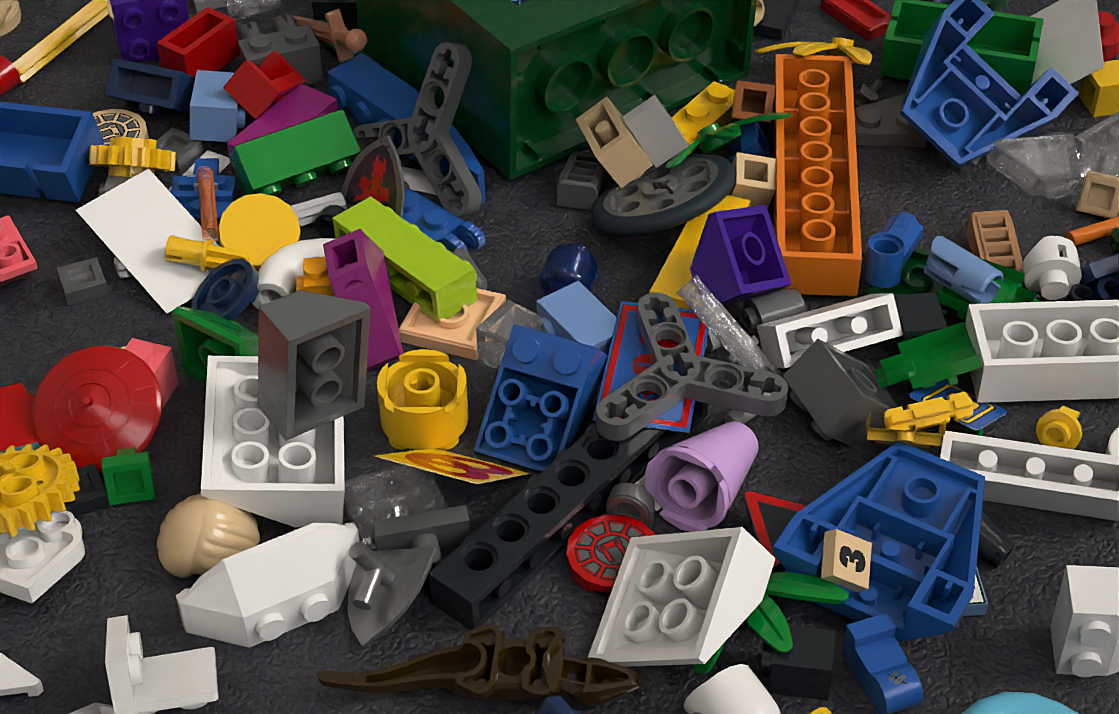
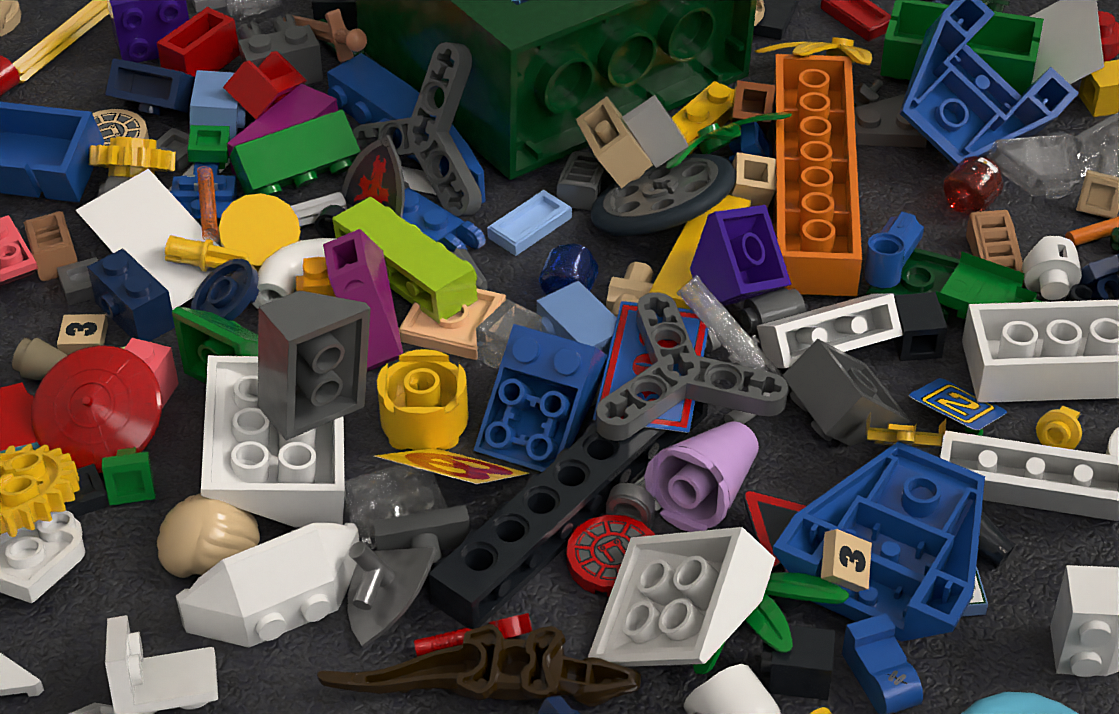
(35, 358): none -> dark tan cone
(50, 244): none -> medium nougat slope
(82, 332): none -> tan tile
(131, 296): none -> dark blue brick
(208, 144): none -> green tile
(508, 627): none -> red piece
(529, 222): none -> light blue tile
(631, 287): none -> tan axle
(929, 412): yellow axle -> none
(931, 359): green piece -> none
(962, 271): medium blue arm -> none
(973, 185): none -> clear red head

